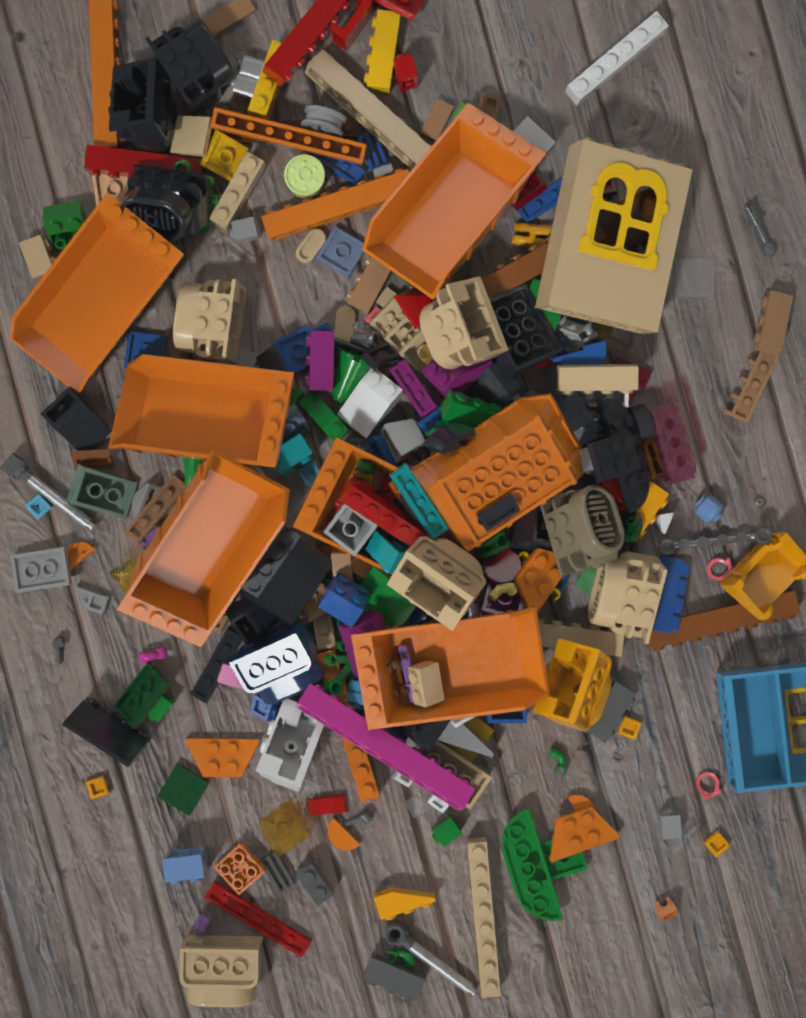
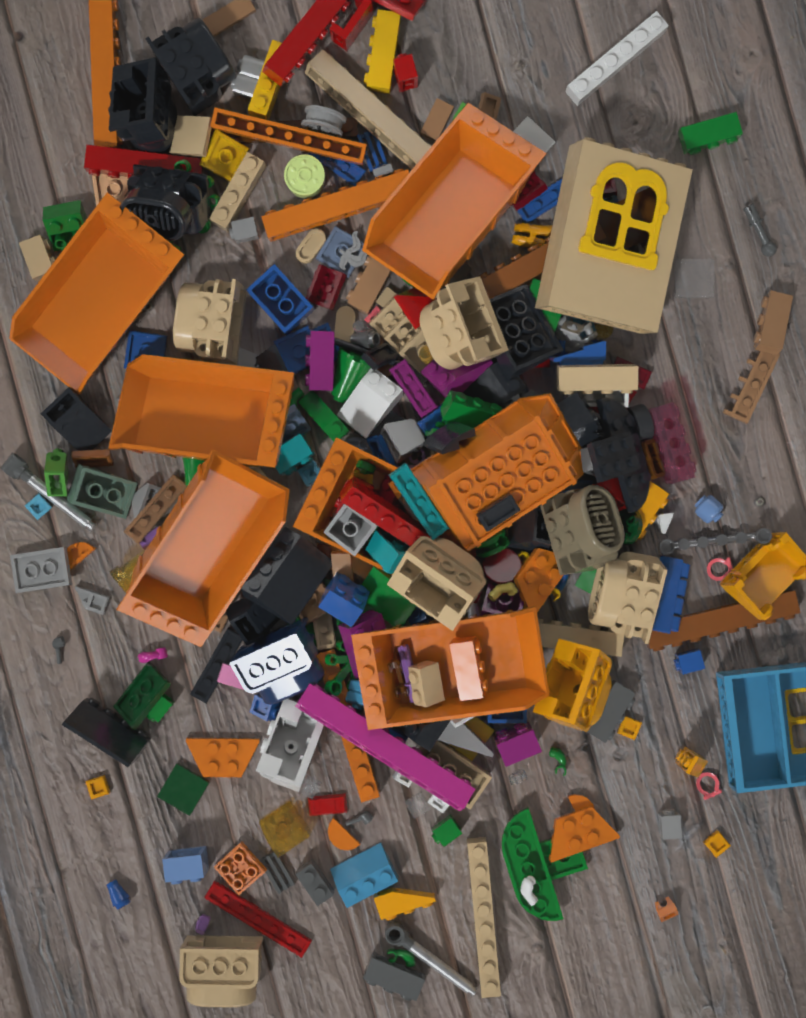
(56, 464): none -> bright green torso
(118, 895): none -> blue cone
(280, 299): none -> blue brick
(325, 287): none -> dark red bracket
(355, 261): none -> light grey piece
(364, 875): none -> dark azure slope
(468, 668): none -> brick
(517, 743): none -> magenta brick
(527, 888): none -> white arm
(689, 661): none -> blue brick
(690, 762): none -> light orange slope
(710, 133): none -> green brick

